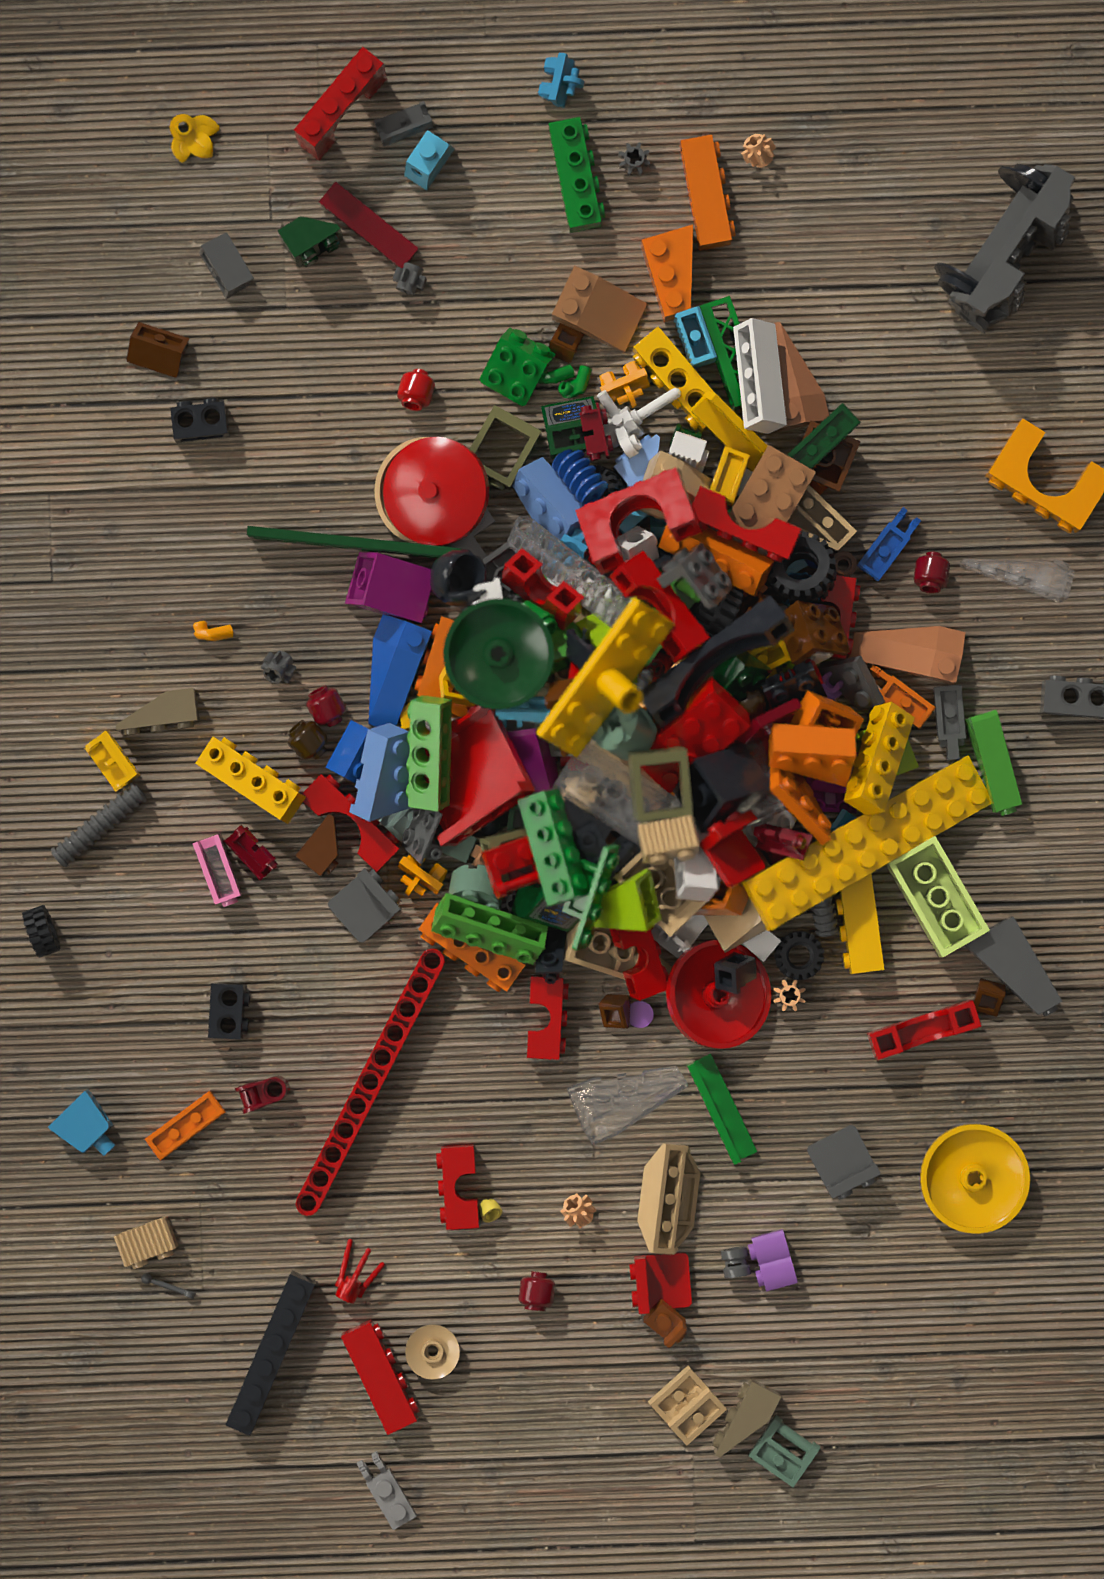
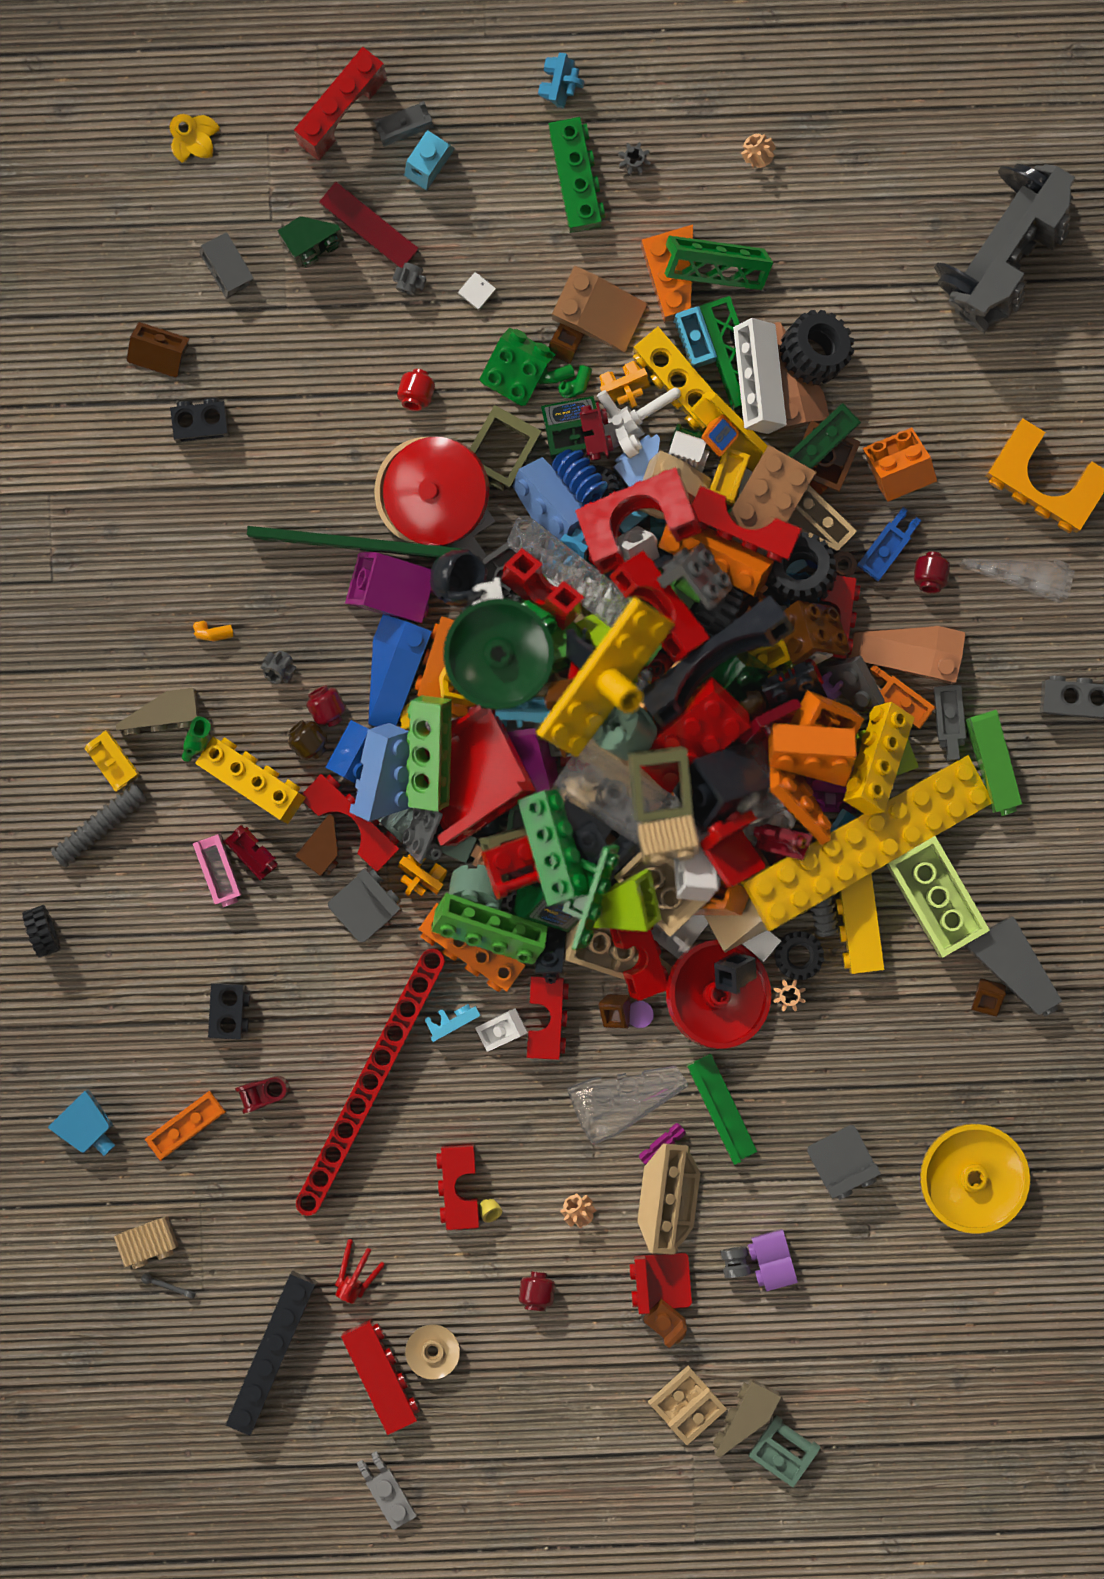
(196, 738): none -> green piece
(463, 1016): none -> medium azure plate
(477, 291): none -> white tile
(501, 1030): none -> white slope
(676, 1133): none -> magenta axle
(706, 193): orange brick -> none
(717, 254): none -> green fence
(720, 434): none -> slope
(829, 334): none -> black tyre
(900, 464): none -> orange slope
(923, 1029): red arch -> none

